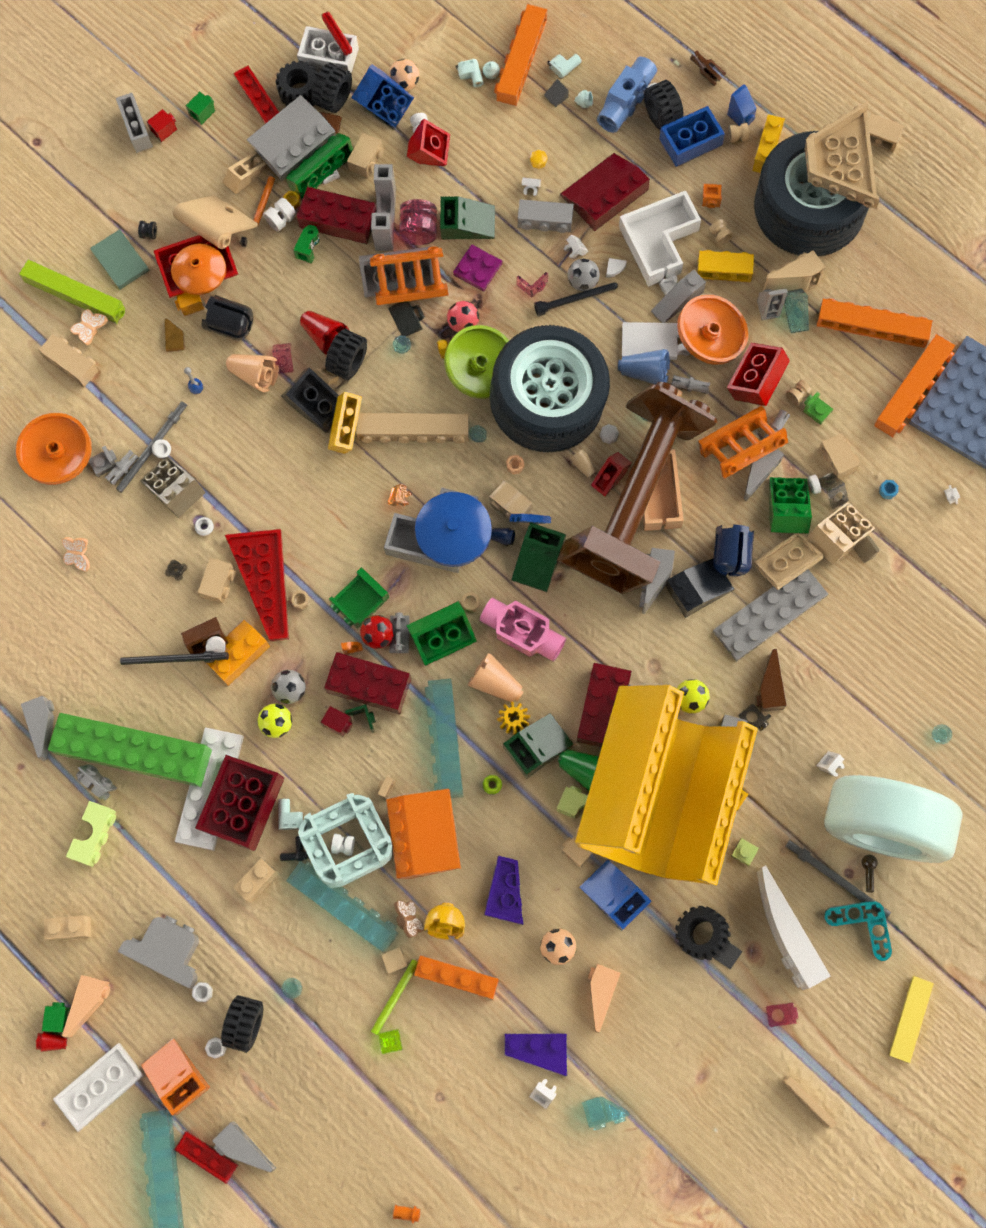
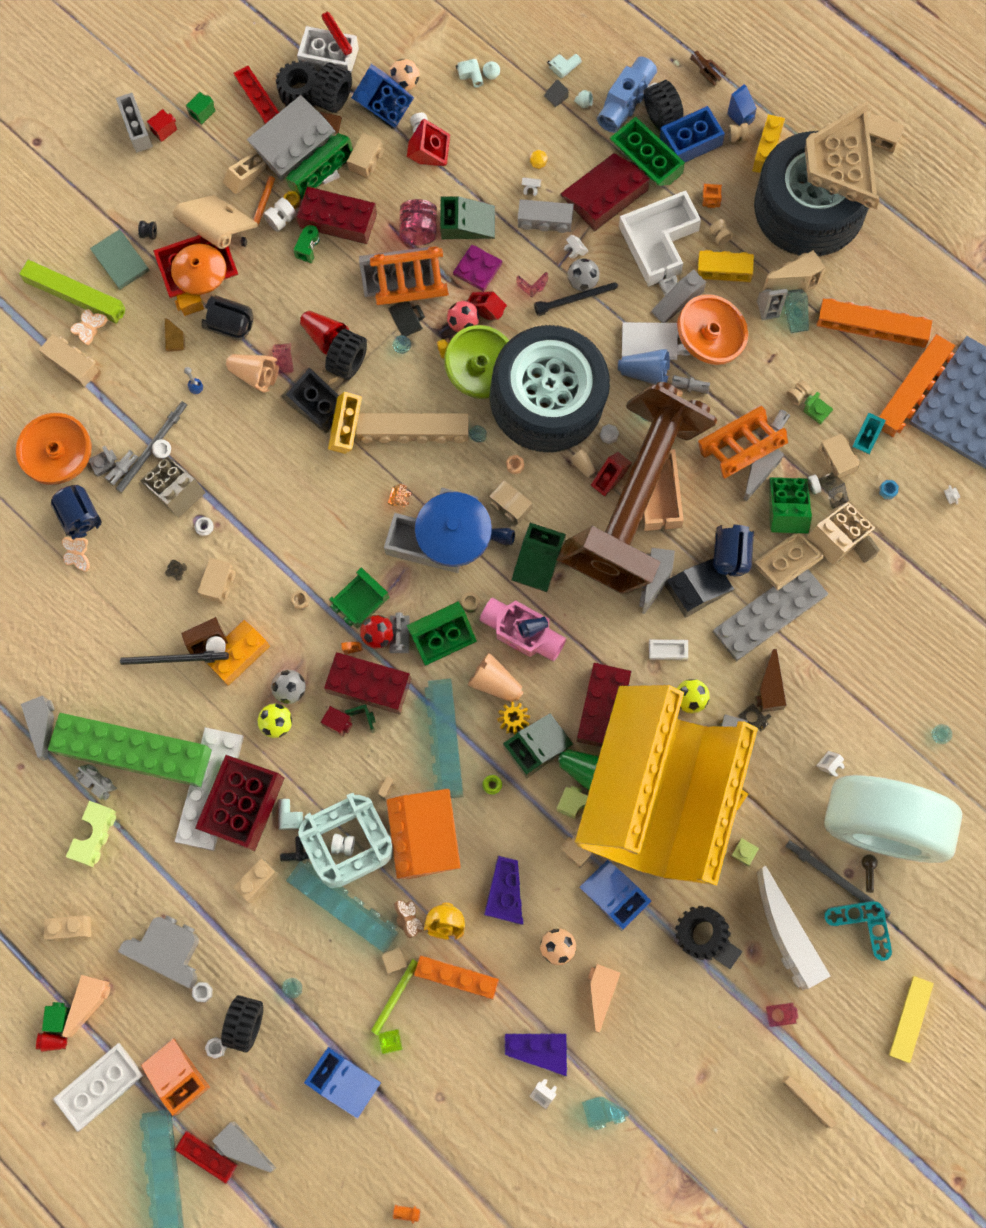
(75, 511): none -> dark blue cylinder
(262, 568): red wing -> none
(342, 1082): none -> slope
(384, 220): light grey arch -> none
(488, 304): none -> red slope
(521, 55): orange brick -> none
(527, 518): blue tile -> none
(532, 626): none -> dark blue cone
(615, 267): white tile -> none
(648, 152): none -> green slope
(668, 649): none -> white tile
(758, 374): red brick -> none
(868, 433): none -> teal slope

